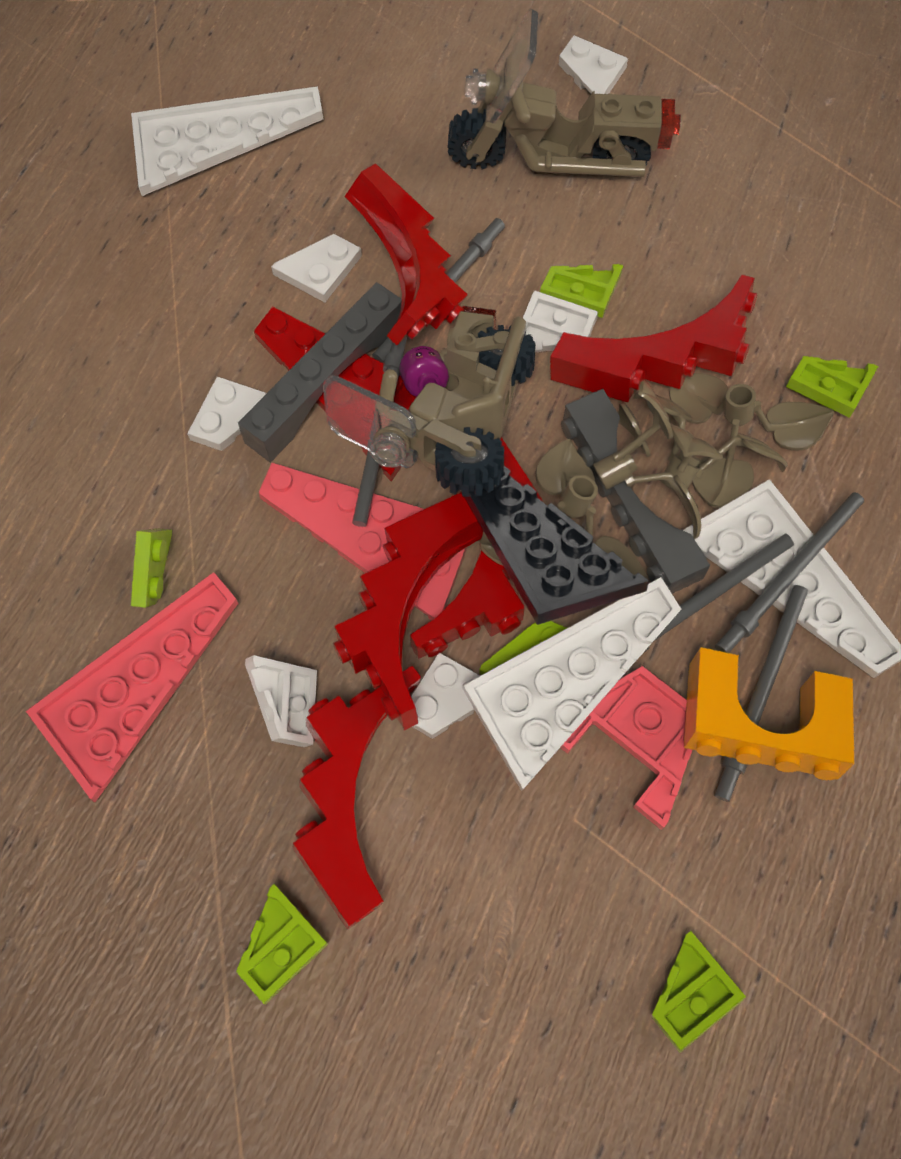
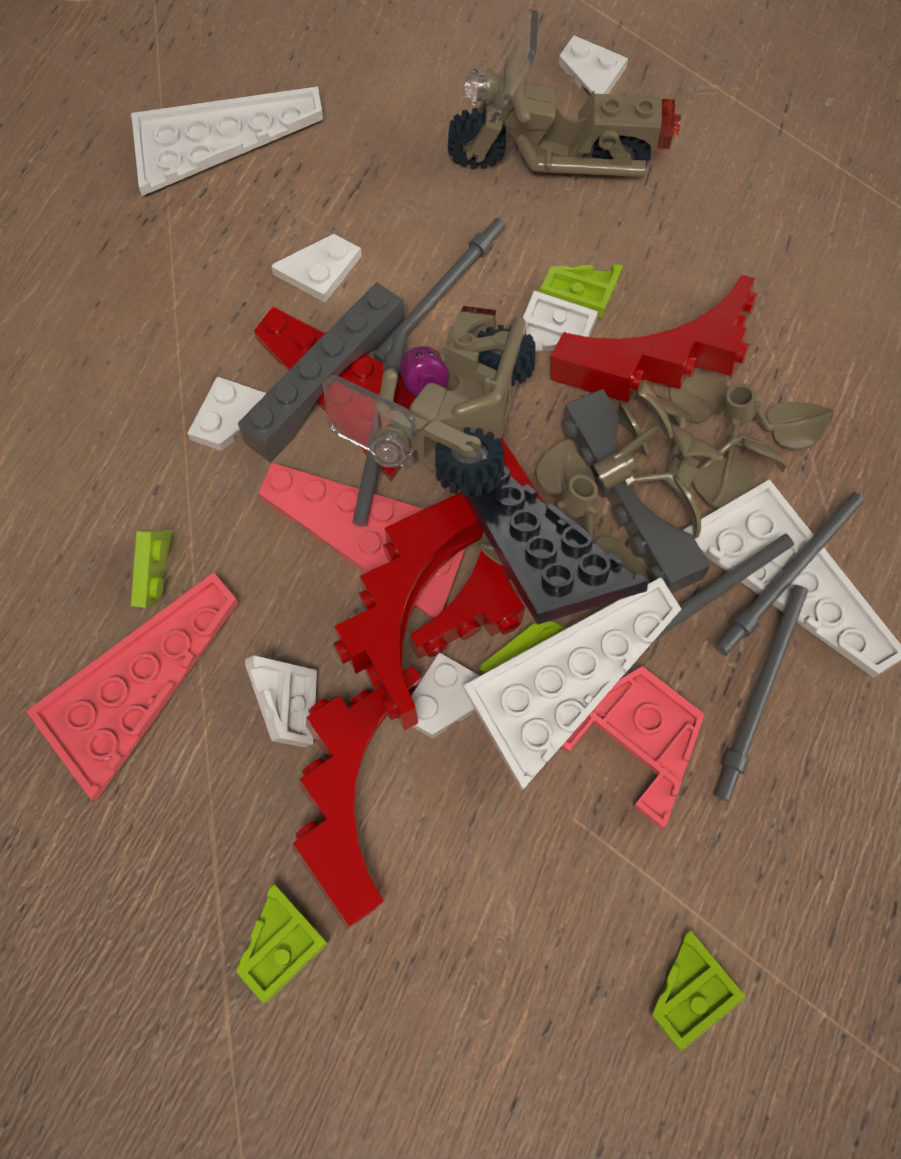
(402, 226): red arch -> none
(720, 727): light orange arch -> none
(831, 383): lime wing -> none

